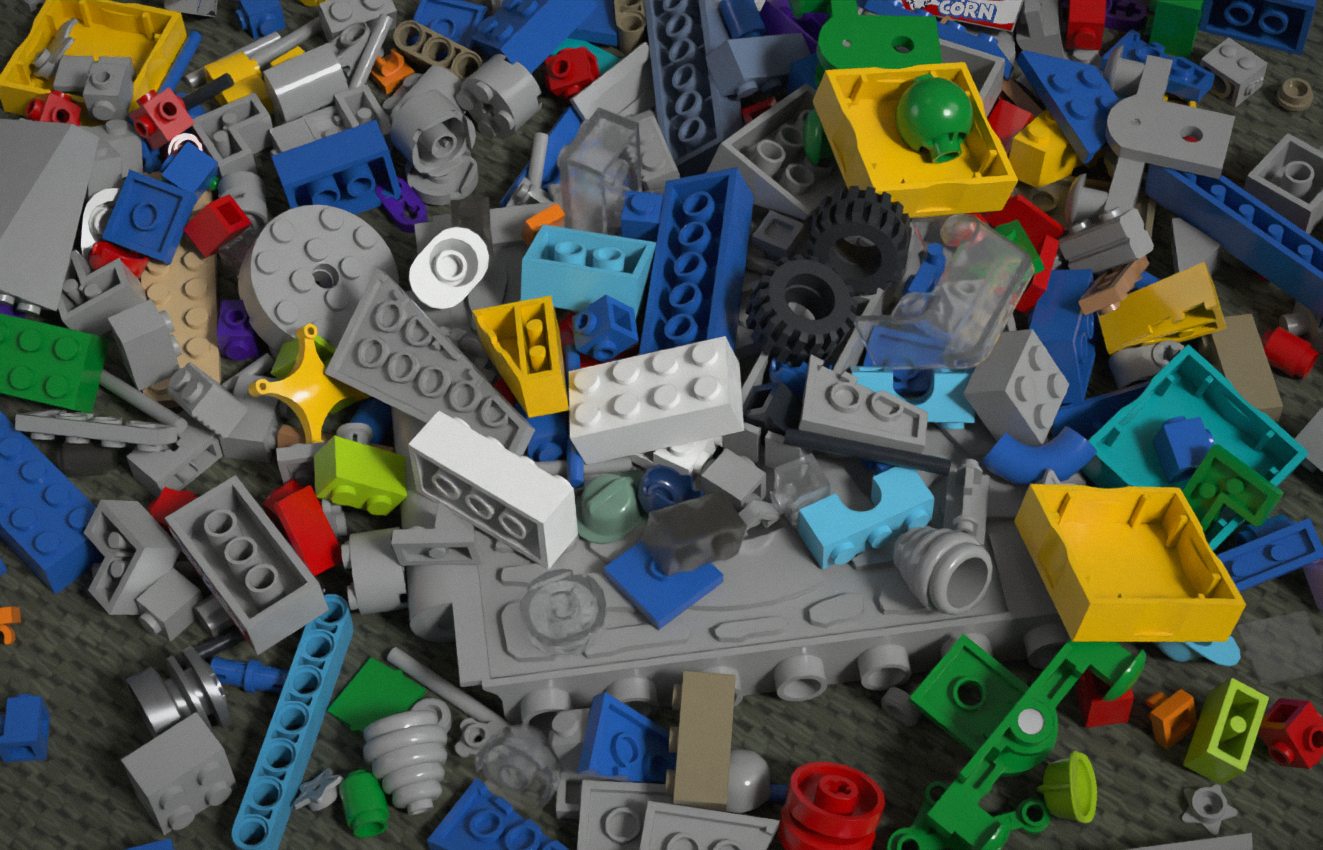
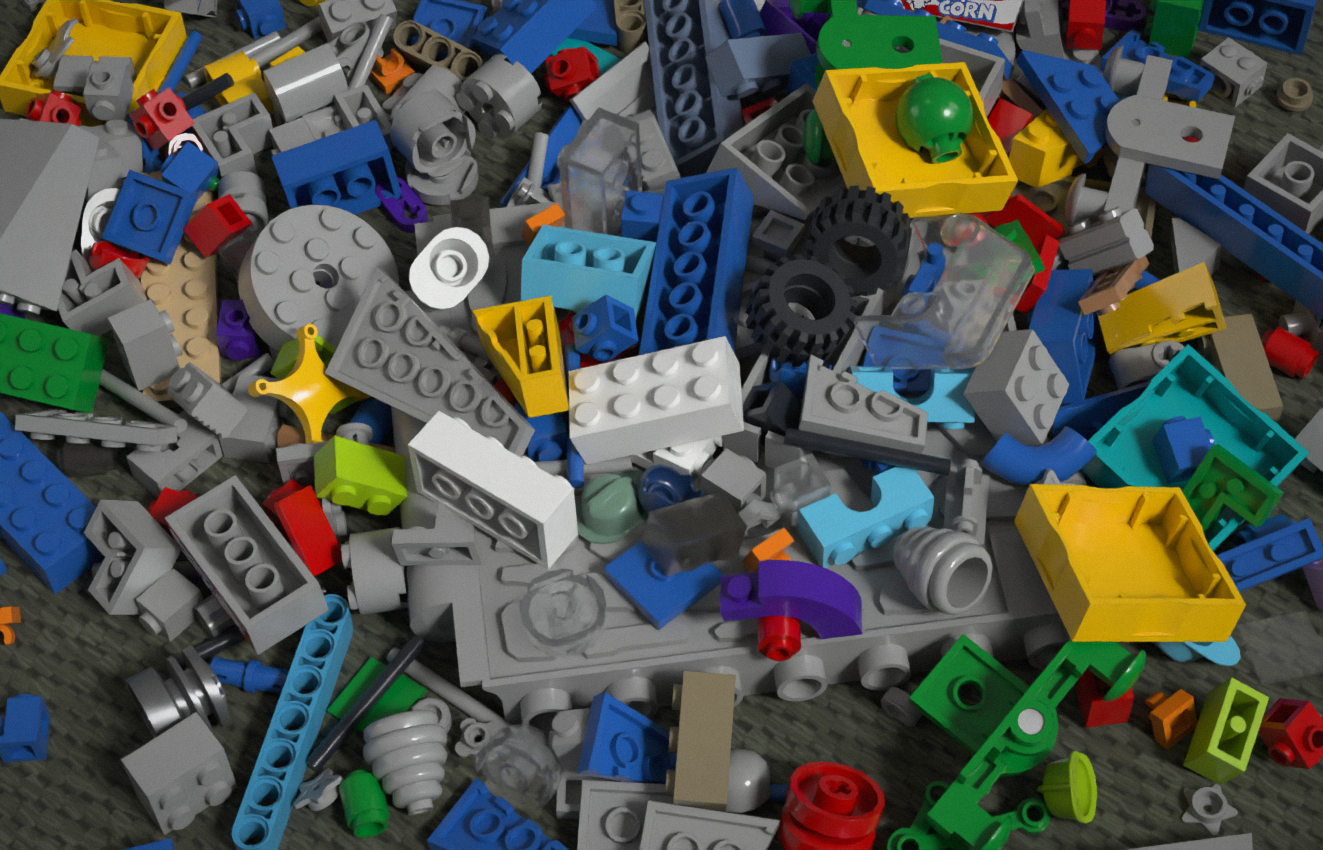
(366, 703): none -> black bar
(770, 549): none -> orange tile
(778, 637): none -> red brick
(794, 591): none -> dark purple arch

